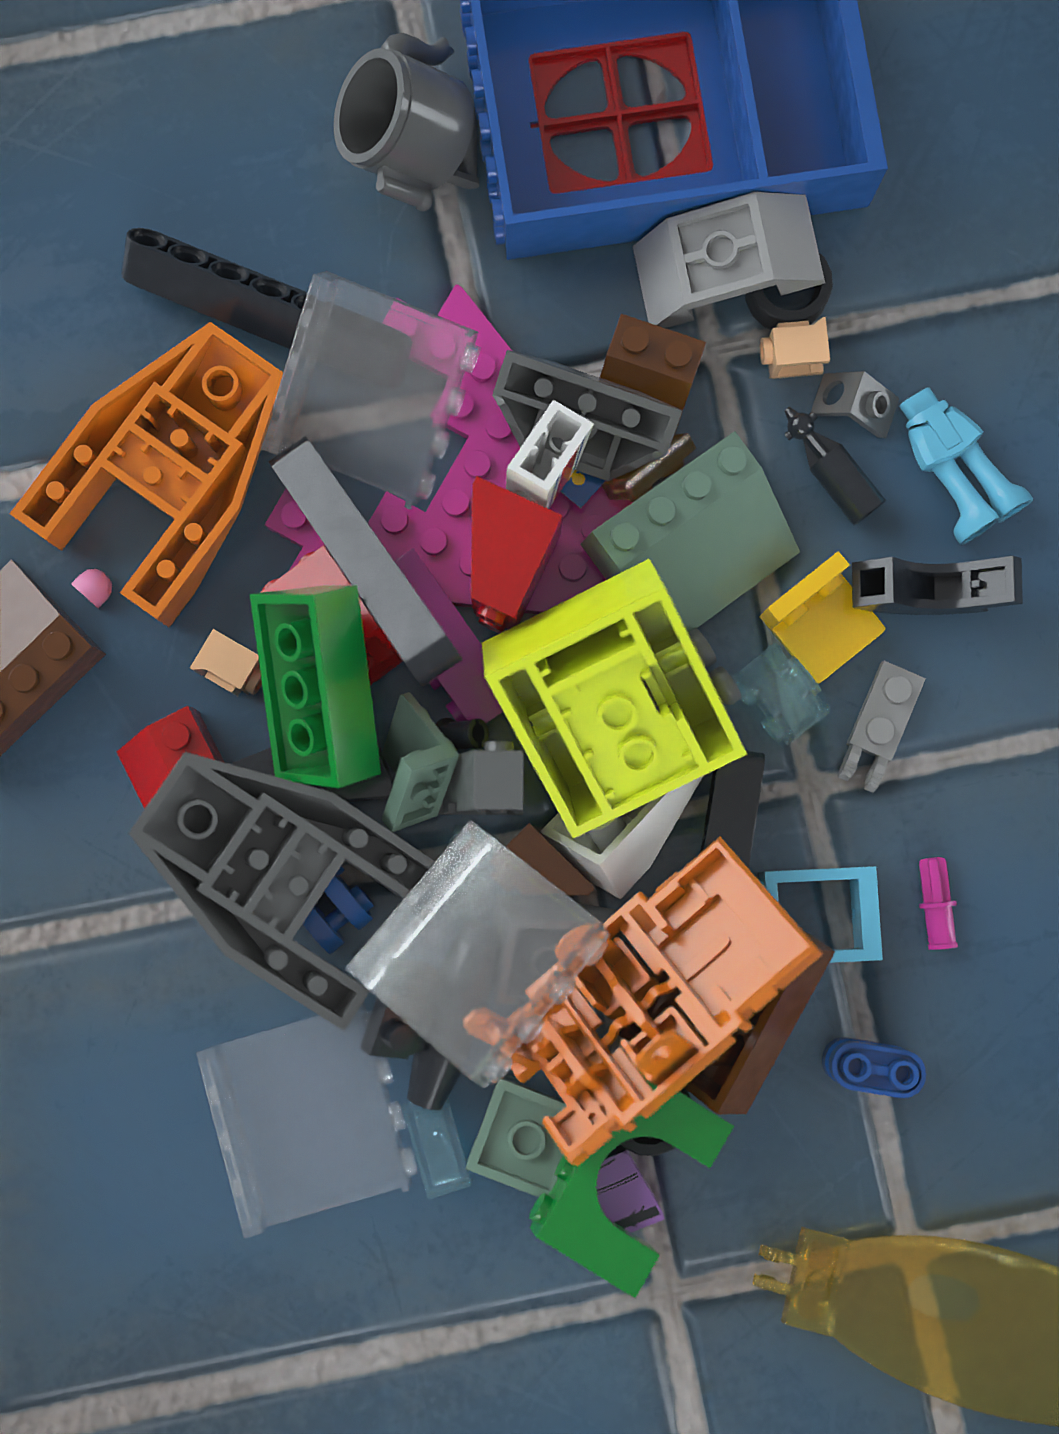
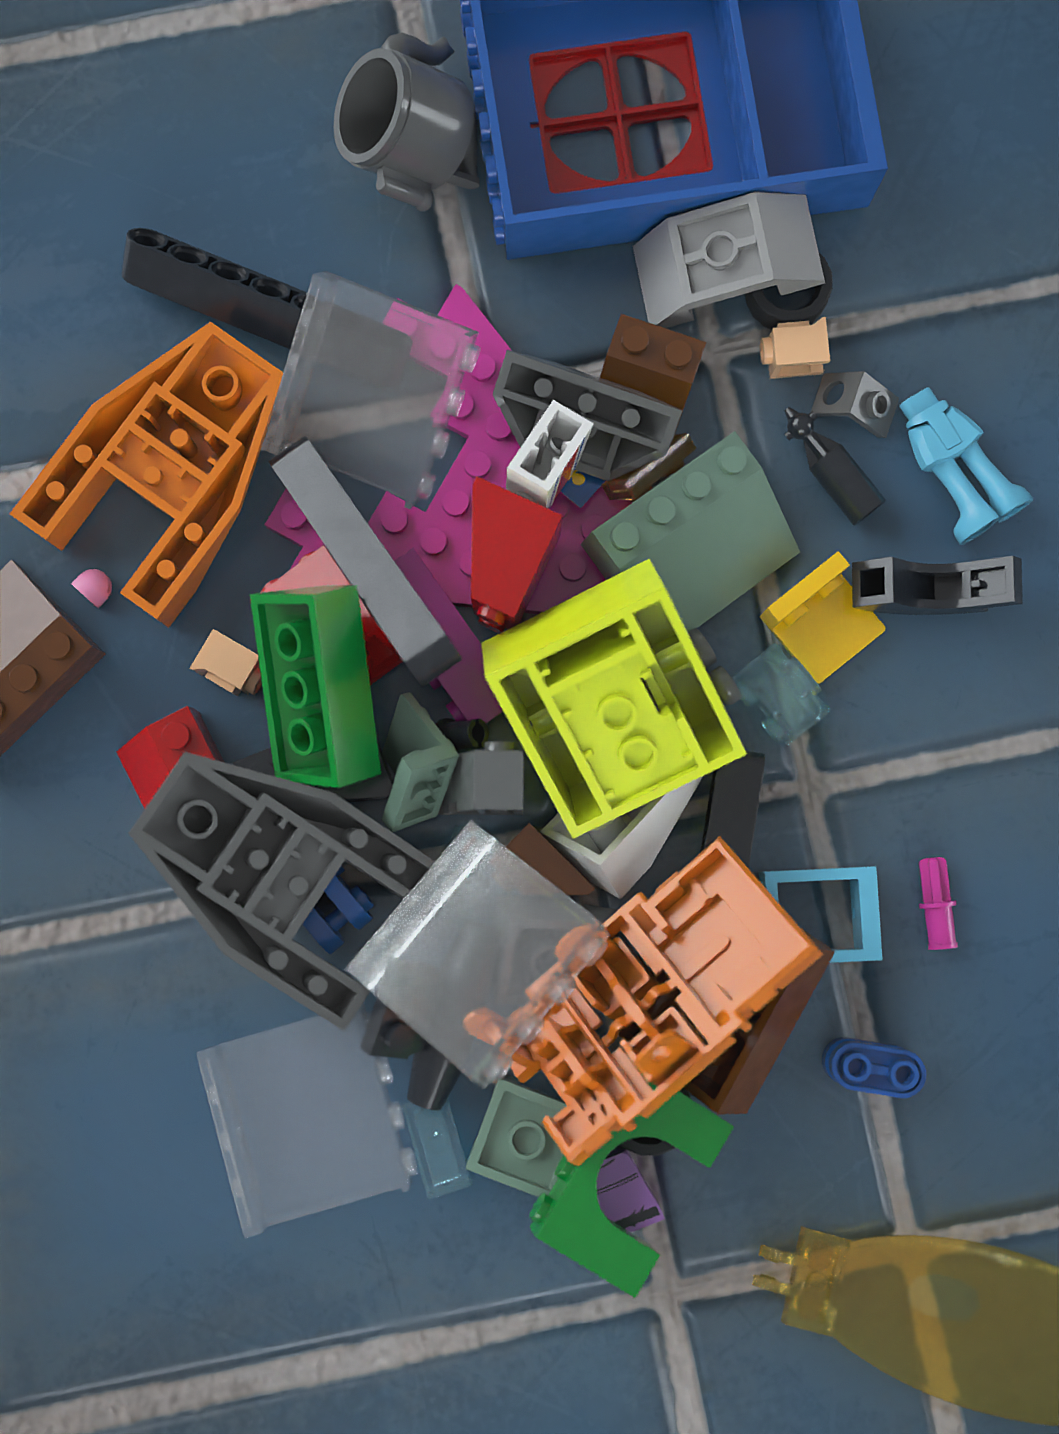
(881, 721): light grey hinge -> none

